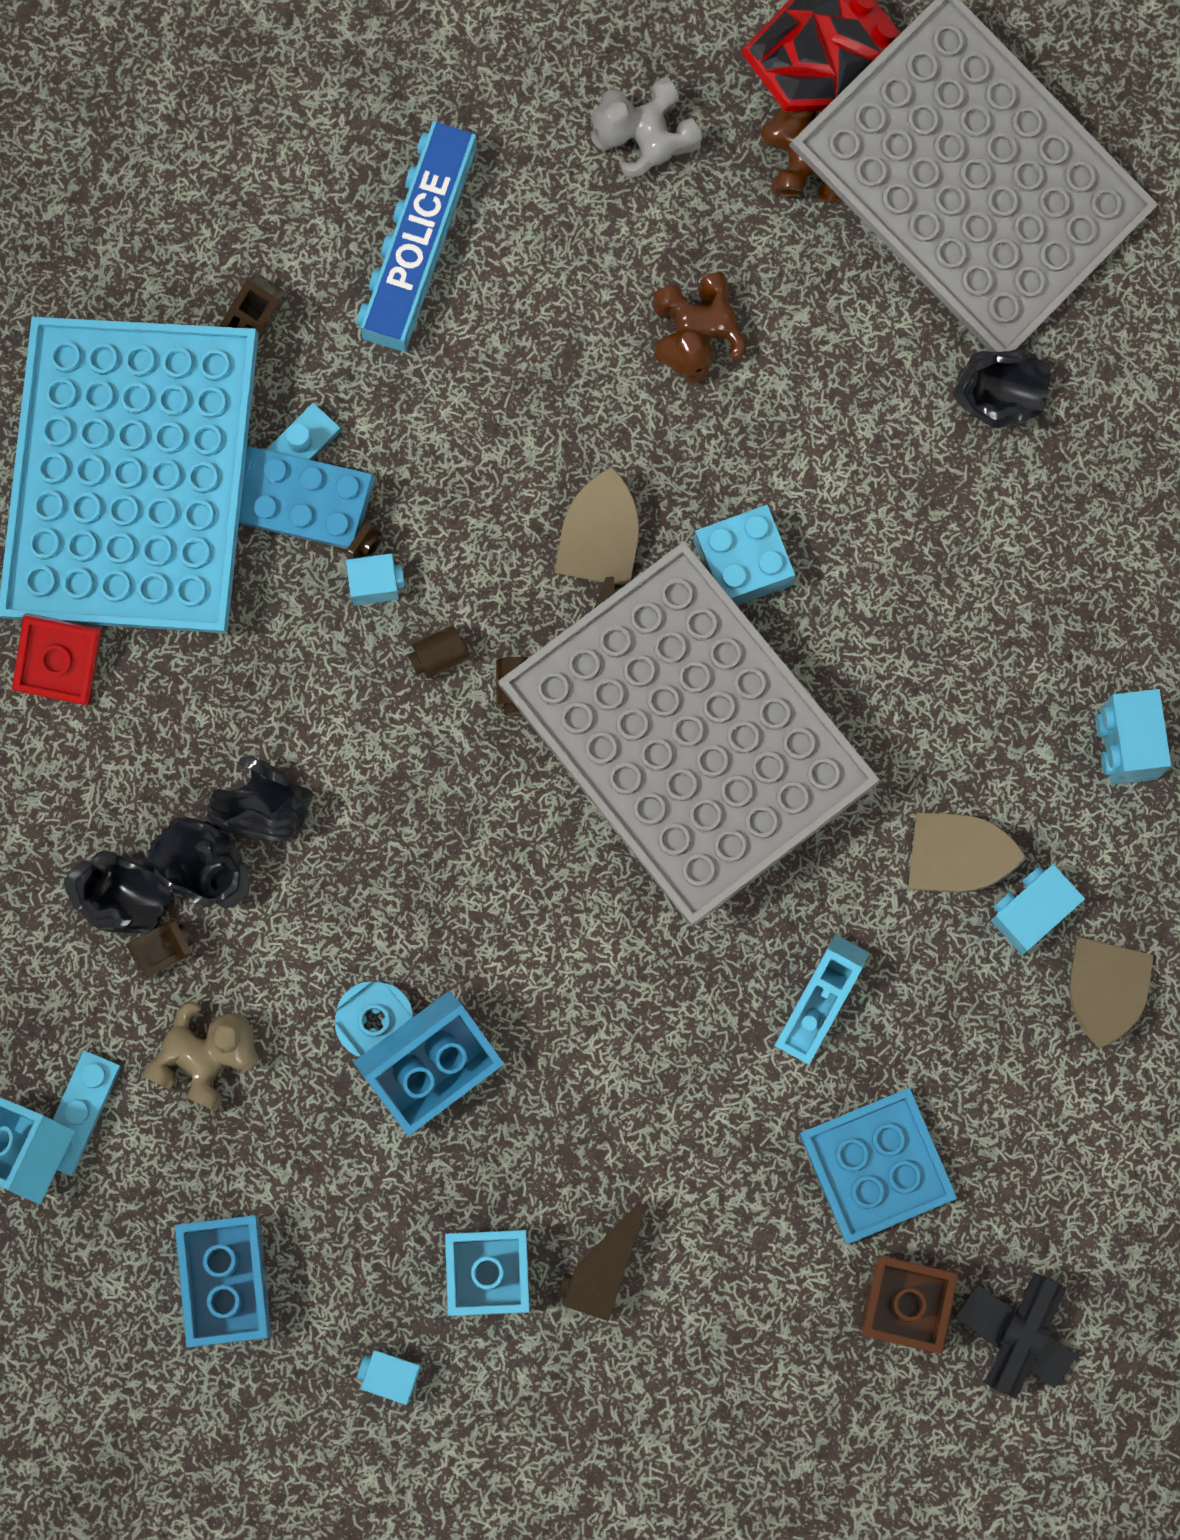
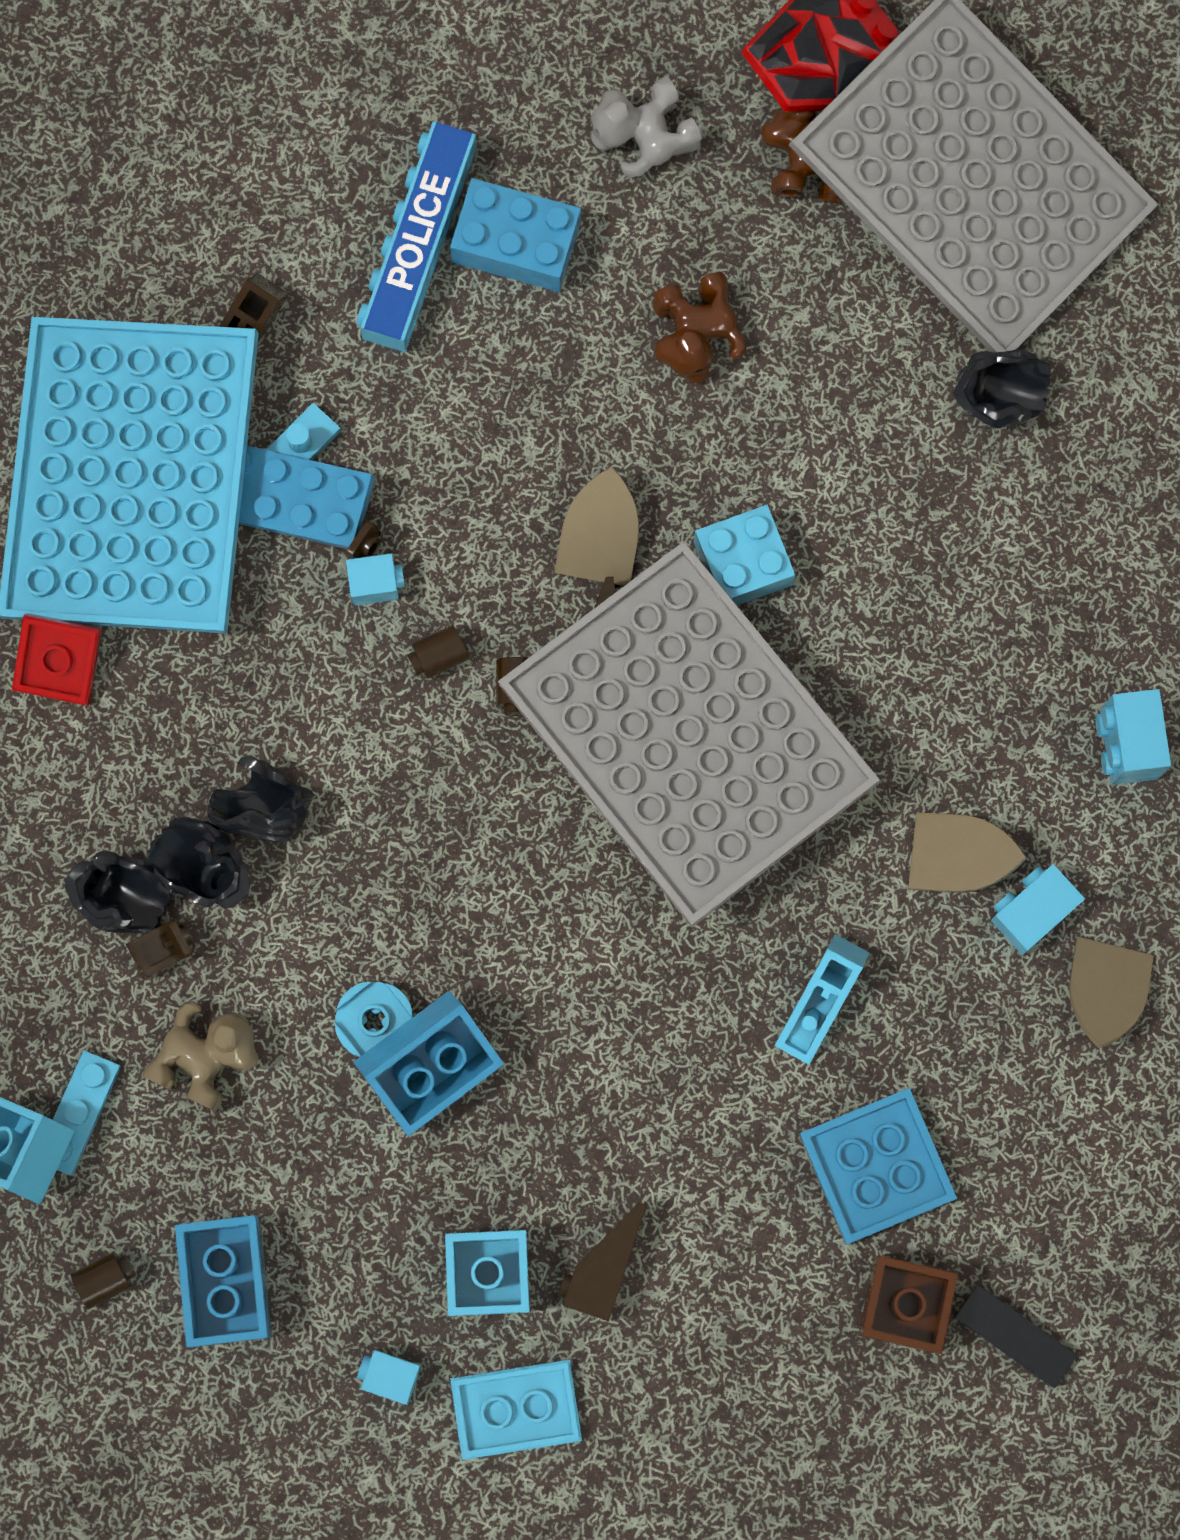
(103, 1279): none -> dark brown brick
(515, 235): none -> dark azure brick
(515, 1409): none -> medium azure tile
(1025, 1335): black piece -> none

